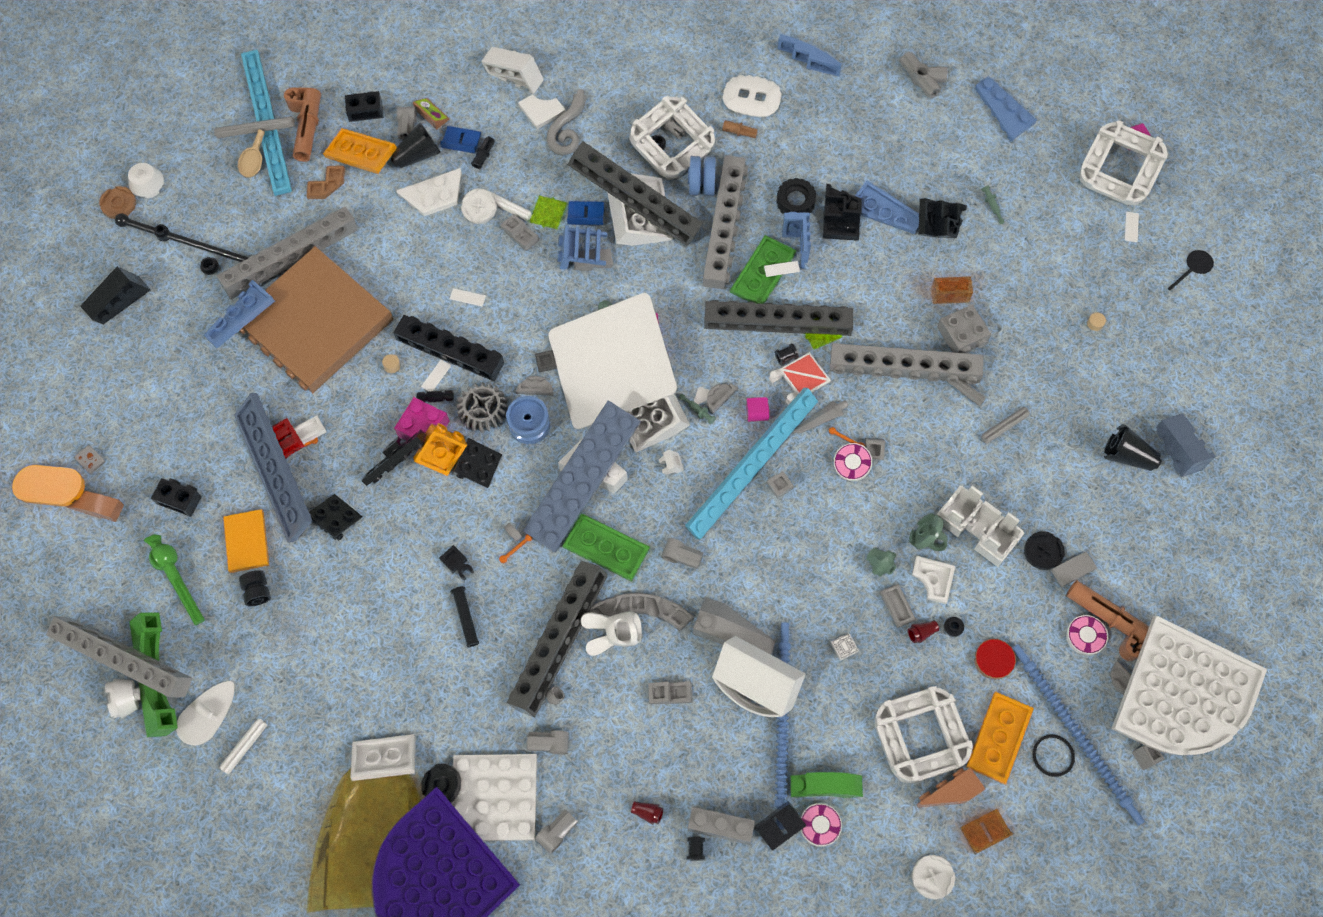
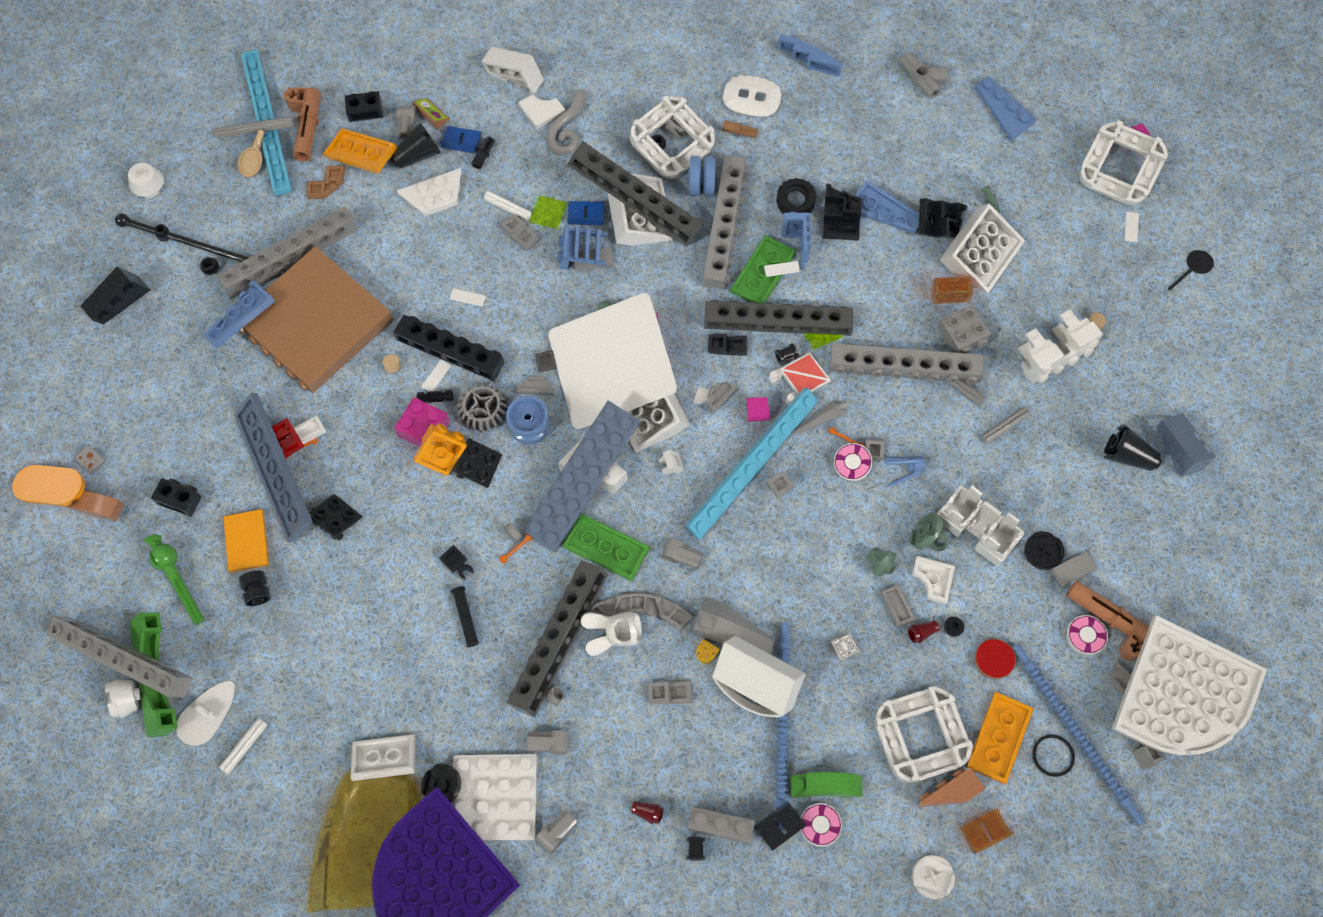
(117, 201): medium nougat tile -> none
(395, 453): black plate -> none
(479, 206): white tile -> none
(702, 412): sand green piece -> none
(706, 652): none -> yellow tile
(725, 345): none -> black slope
(913, 463): none -> medium blue plant
(983, 248): none -> white slope
(1048, 357): none -> white piece

